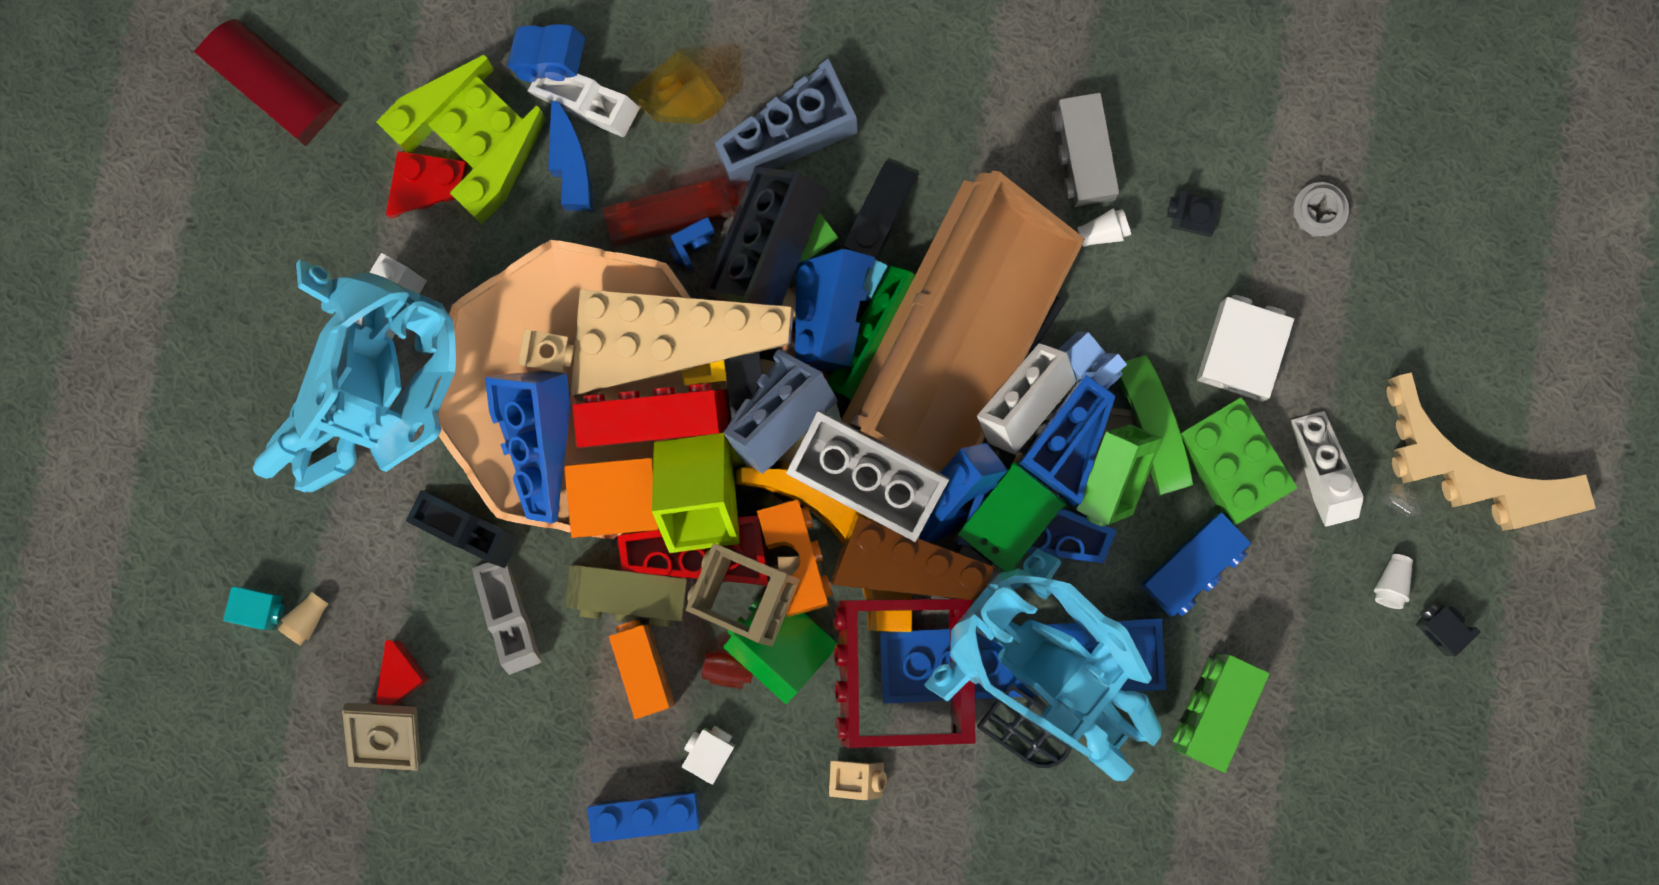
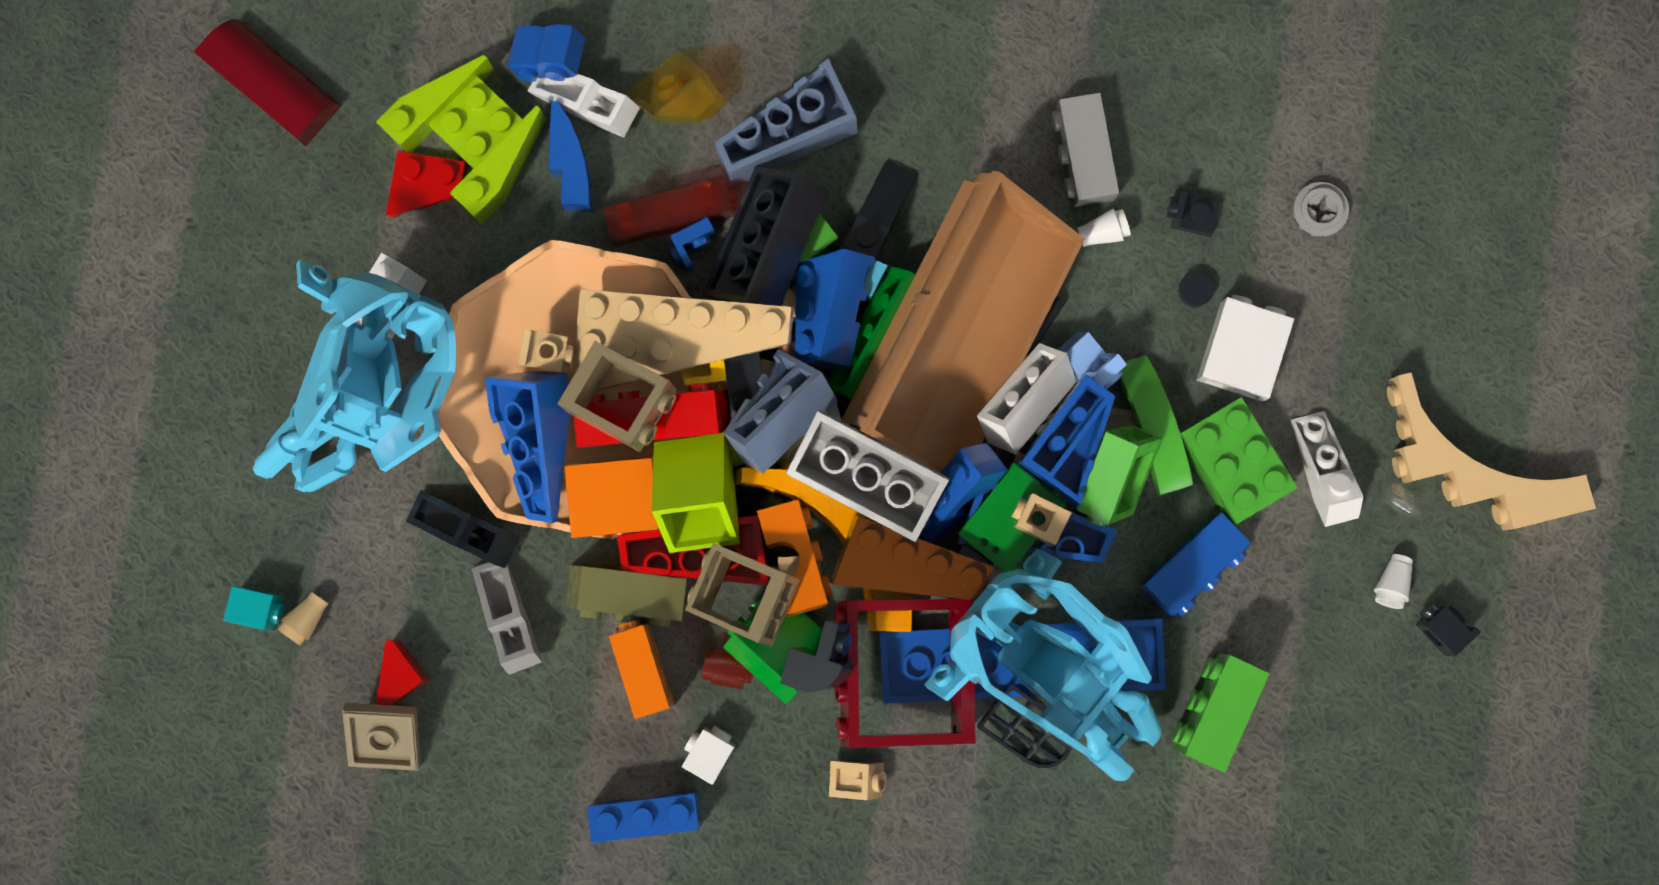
(589, 378): none -> dark tan window
(823, 668): none -> black brick
(1054, 519): none -> tan brick
(1196, 289): none -> black tile

